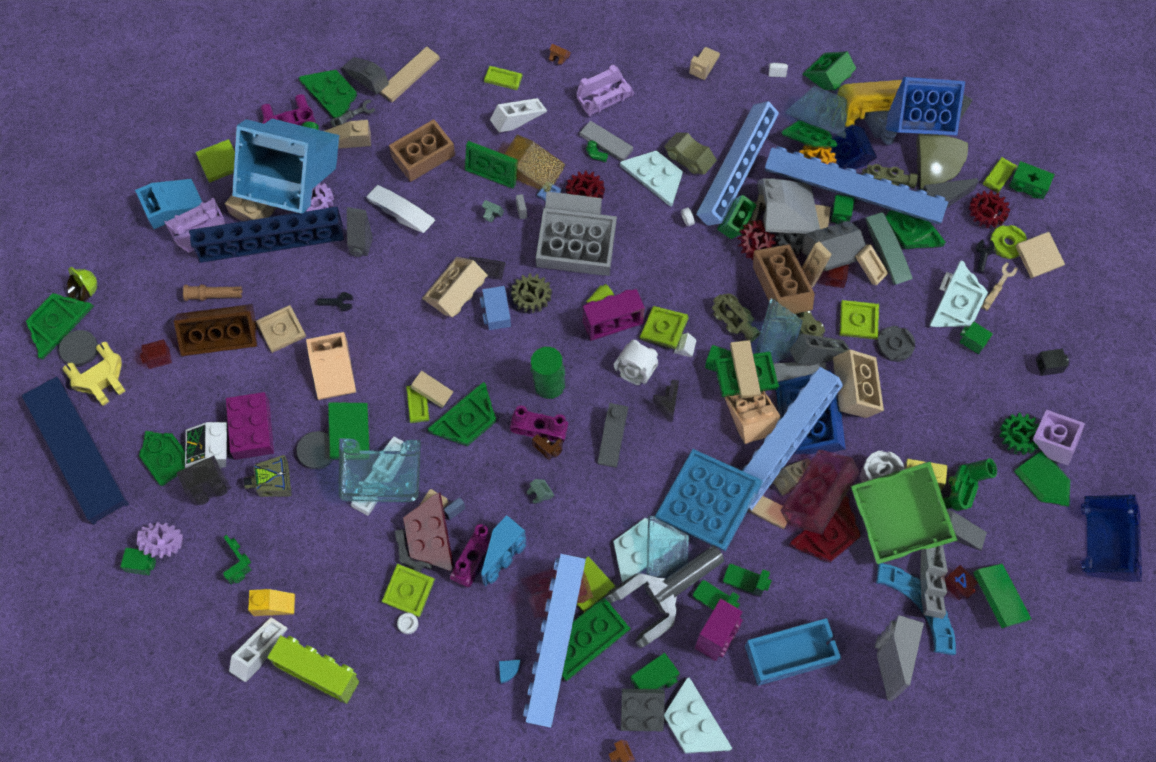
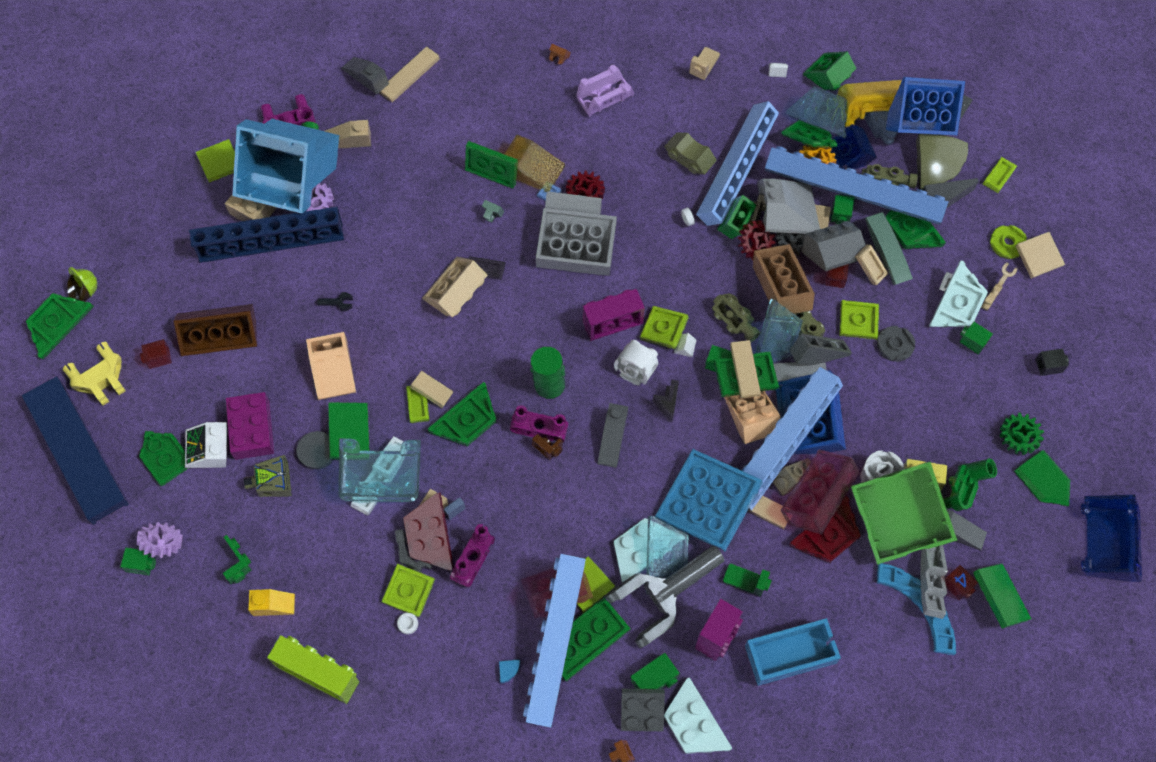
(78, 348): dark grey tile -> none
(166, 199): dark azure slope -> none
(199, 217): lavender piece -> none
(202, 292): medium nougat pin -> none
(204, 481): clear smoke brick -> none
(256, 650): white slope -> none
(281, 328): tan tile -> none
(330, 91): green wing -> none
(350, 114): dark grey piece -> none
(358, 232): dark grey slope -> none
(398, 207): white slope -> none
(422, 150): medium nougat brick -> none
(496, 307): medium blue brick -> none
(503, 78): lime tile -> none
(505, 542): dark azure slope -> none
(515, 114): white slope -> none
(521, 207): light grey tile -> none
(527, 299): olive gear -> none
(542, 490): sand green tile -> none
(594, 152): green arm -> none
(600, 293): lime cone -> none
(606, 141): light grey tile -> none
(656, 174): light aqua wing -> none
(710, 595): green bracket -> none
(816, 263): tan tile -> none
(860, 383): tan brick -> none
(898, 653): light grey slope -> none
(984, 254): black bar -> none
(989, 209): dark red gear -> none
(1031, 180): green brick -> none
(1058, 436): lavender slope -> none

